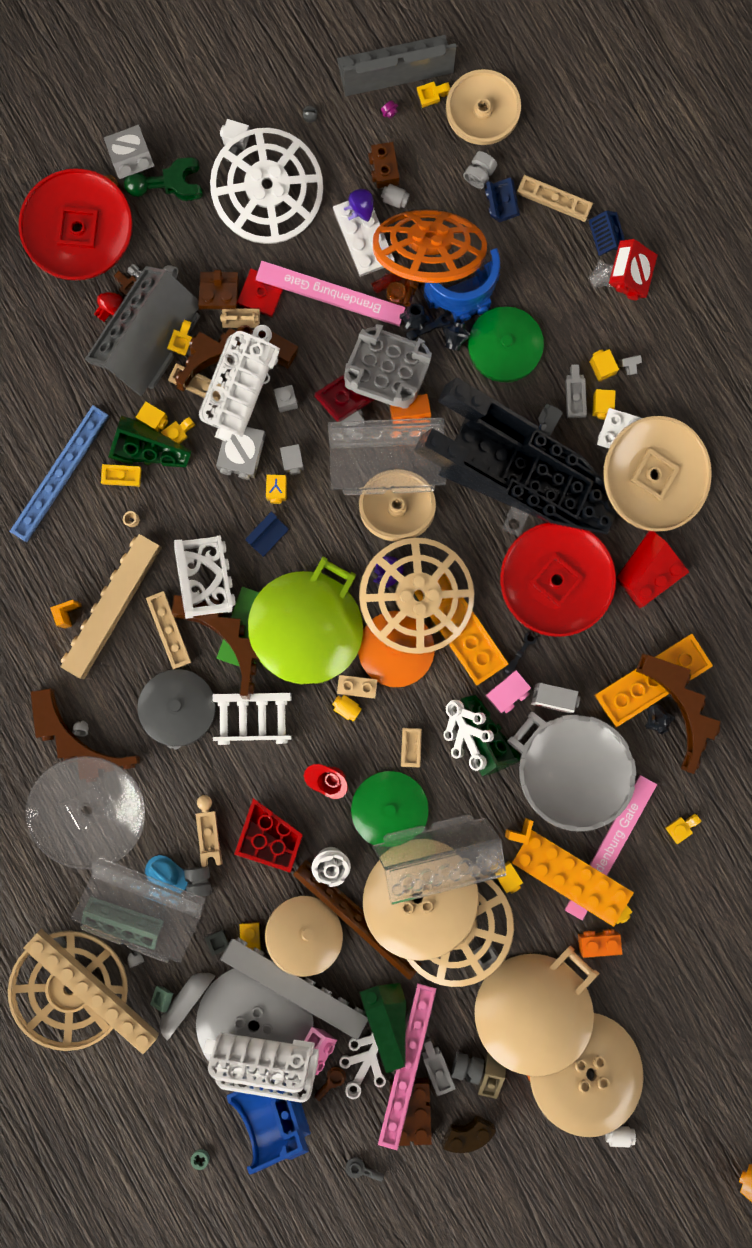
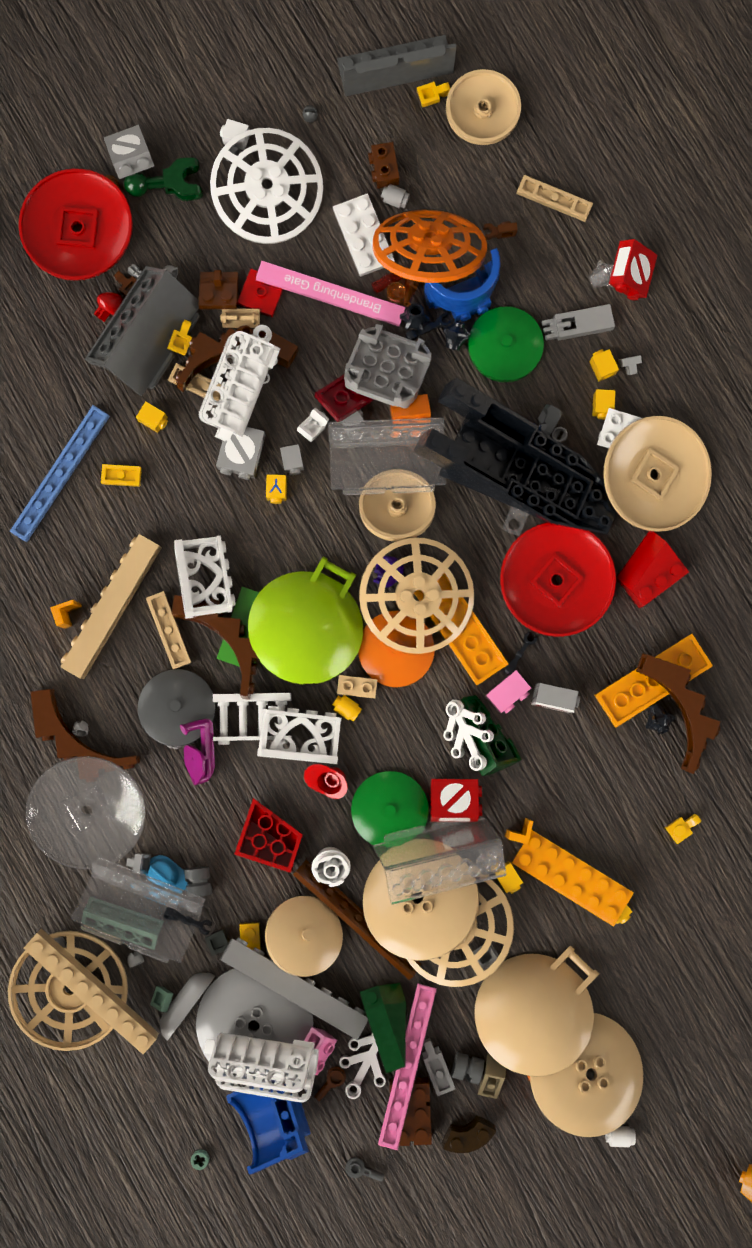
(130, 514): tan hinge -> none
(140, 862): none -> light grey tile
(143, 444): dark green wedge -> none
(172, 914): none -> black piece
(177, 432): yellow plate -> none
(198, 763): none -> magenta piece
(208, 832): tan plate -> none
(267, 534): dark blue panel -> none
(276, 748): none -> white fence
(285, 398): light grey brick -> none
(313, 425): none -> white bracket
(361, 203): dark purple piece -> none
(389, 109): magenta plate -> none
(411, 747): tan plate -> none
(455, 800): none -> red brick
(480, 170): light grey wheel -> none
(502, 200): dark blue bracket -> none
(504, 230): none -> reddish brown plate
(556, 432): none -> light grey hinge
(575, 394): light grey hinge -> none
(575, 771): light grey dish -> none
(587, 322): none -> light grey hinge
(600, 944): orange brick -> none
(606, 232): dark blue panel -> none
(617, 835): bright pink tile -> none

